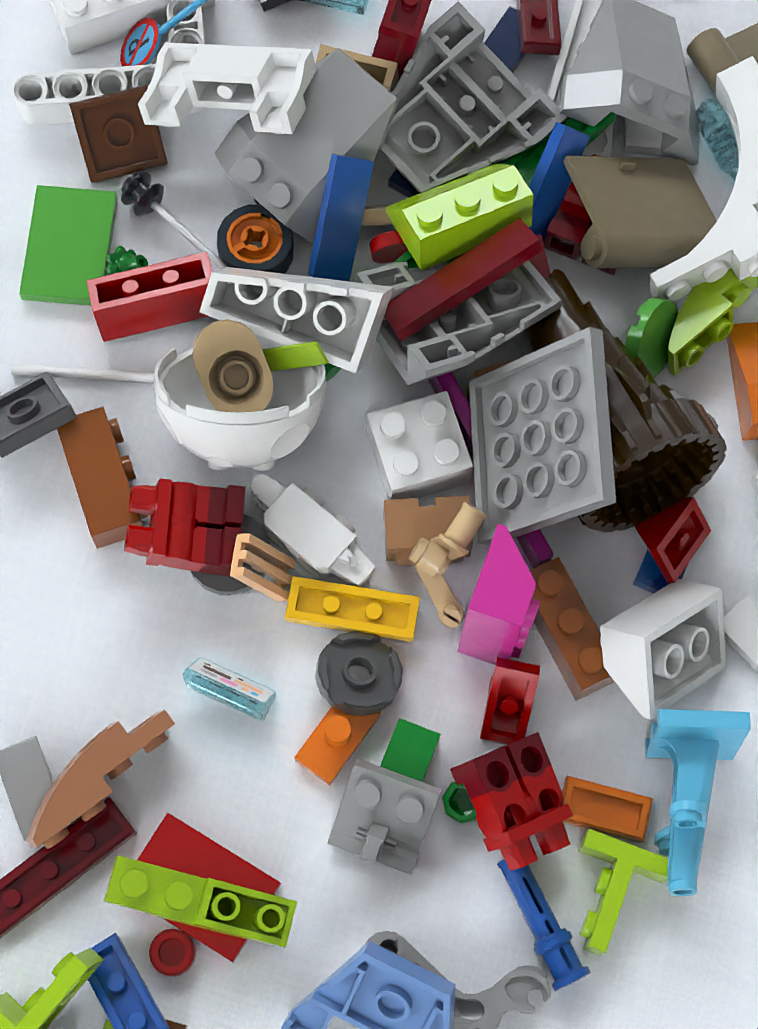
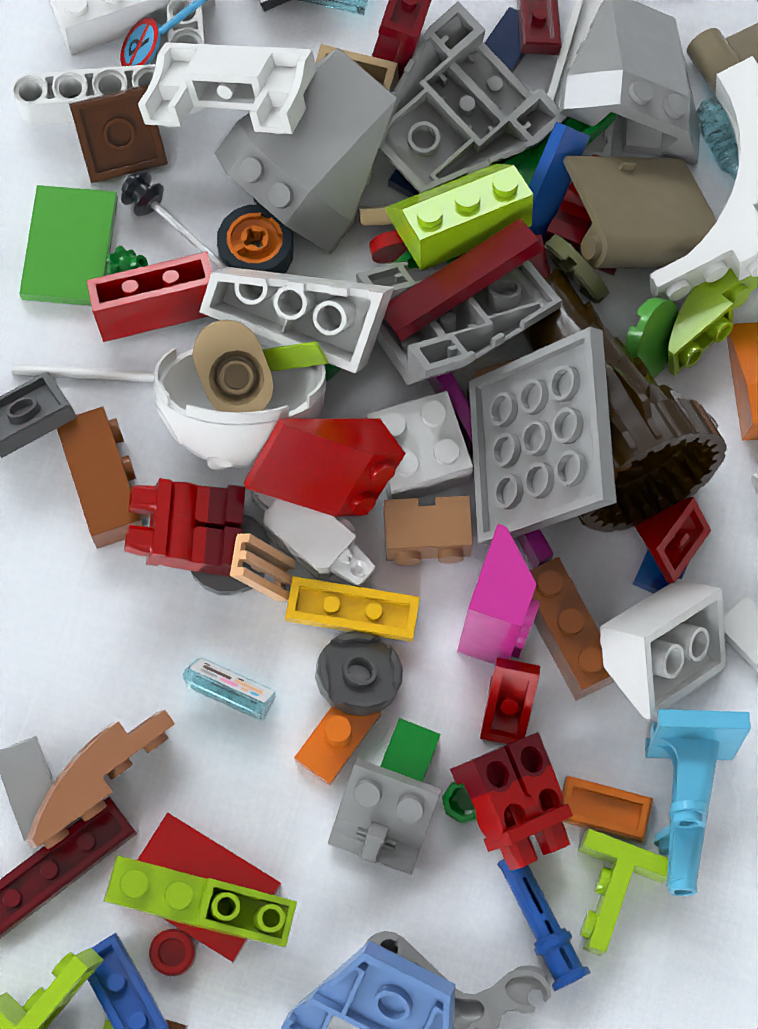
(327, 464): none -> red slope
(340, 217): blue tile -> none
(435, 555): tan pin -> none
(576, 269): none -> olive tile

